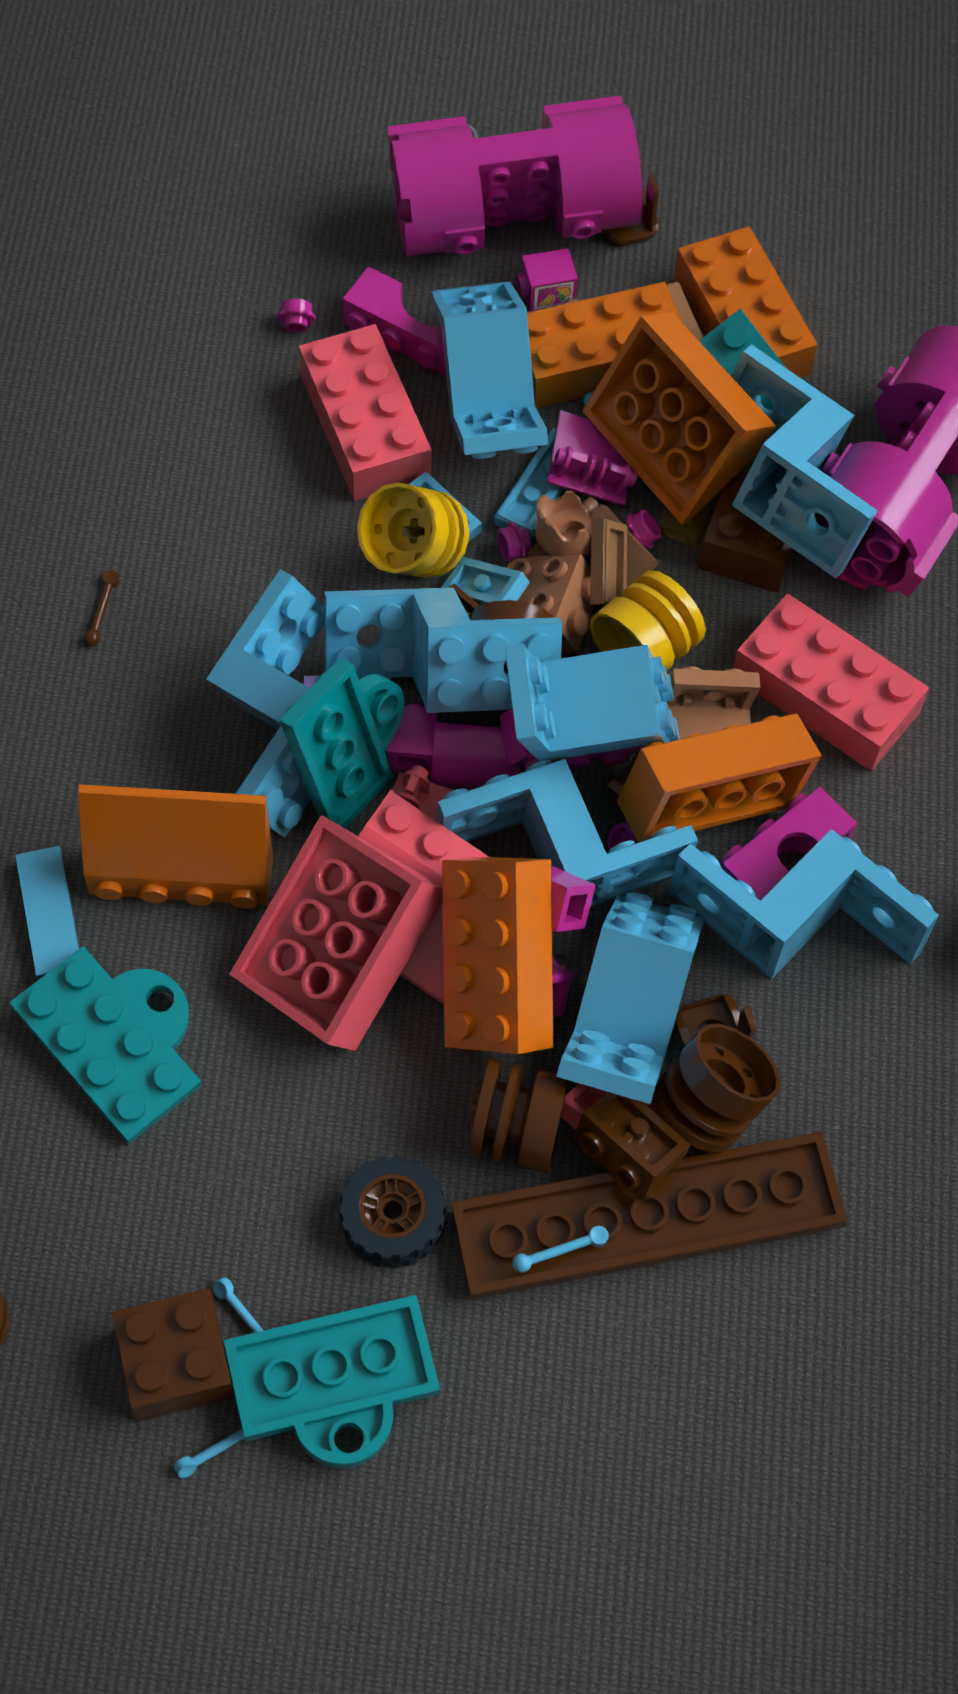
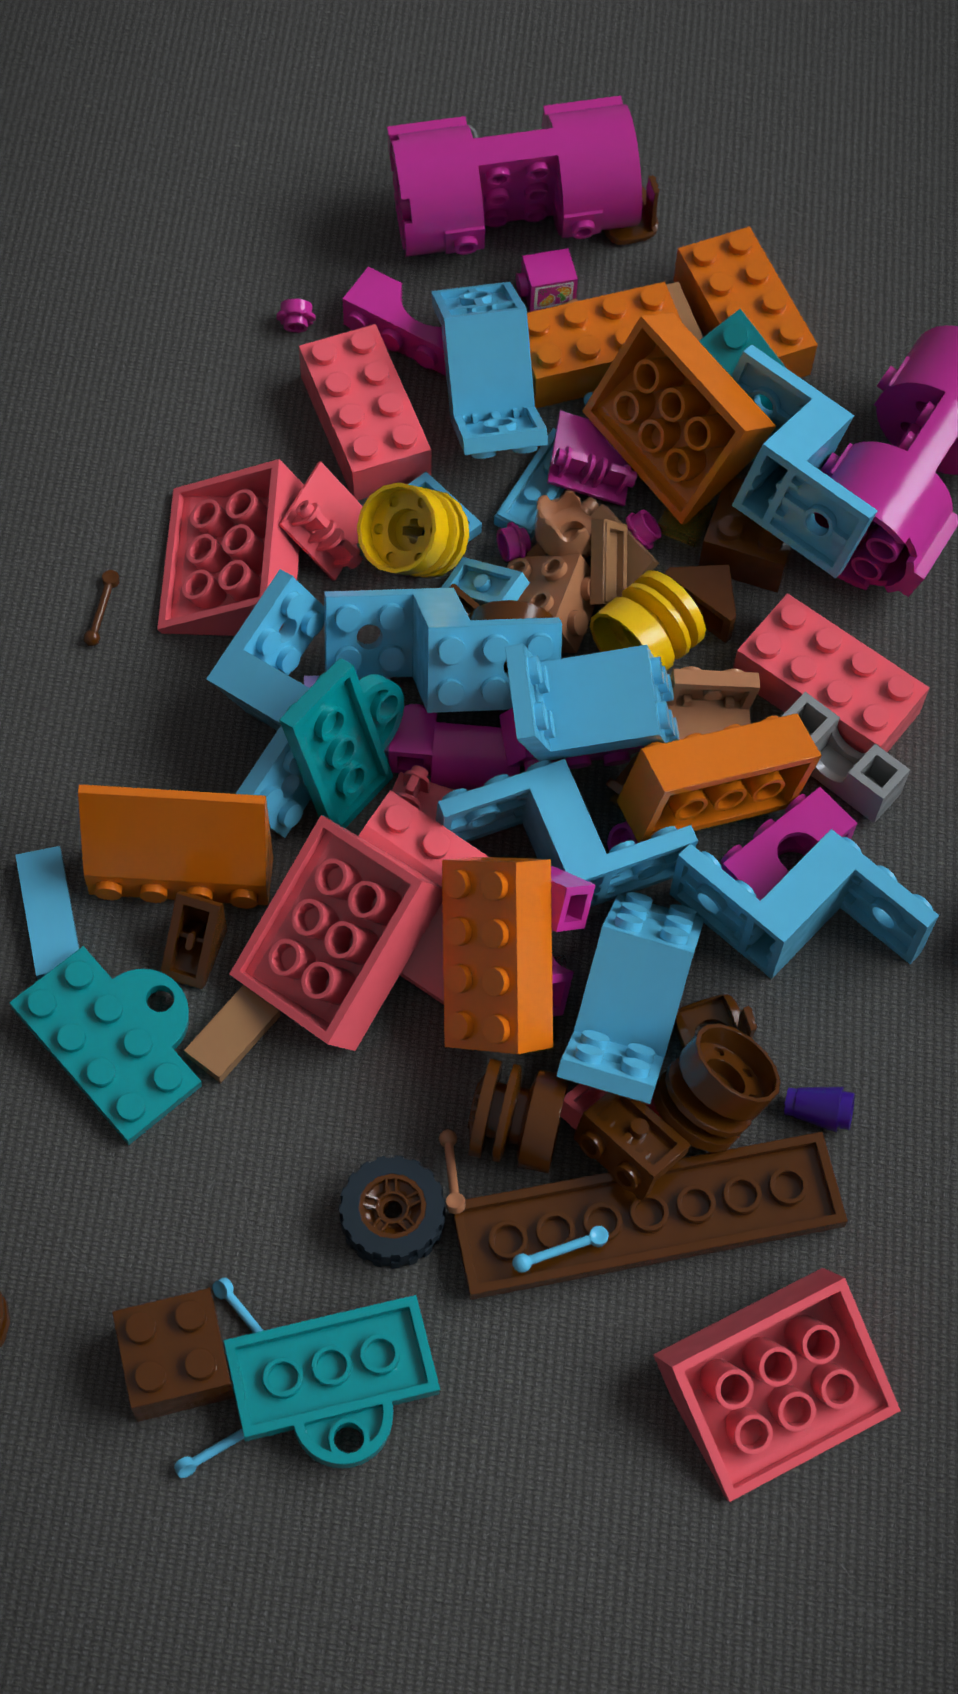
(193, 939): none -> reddish brown slope
(226, 548): none -> coral slope
(232, 1033): none -> medium nougat tile
(325, 522): none -> coral hinge
(455, 1201): none -> nougat hinge
(712, 593): none -> reddish brown slope
(778, 1382): none -> coral slope
(821, 1106): none -> dark purple cone
(862, 780): none -> light grey arch

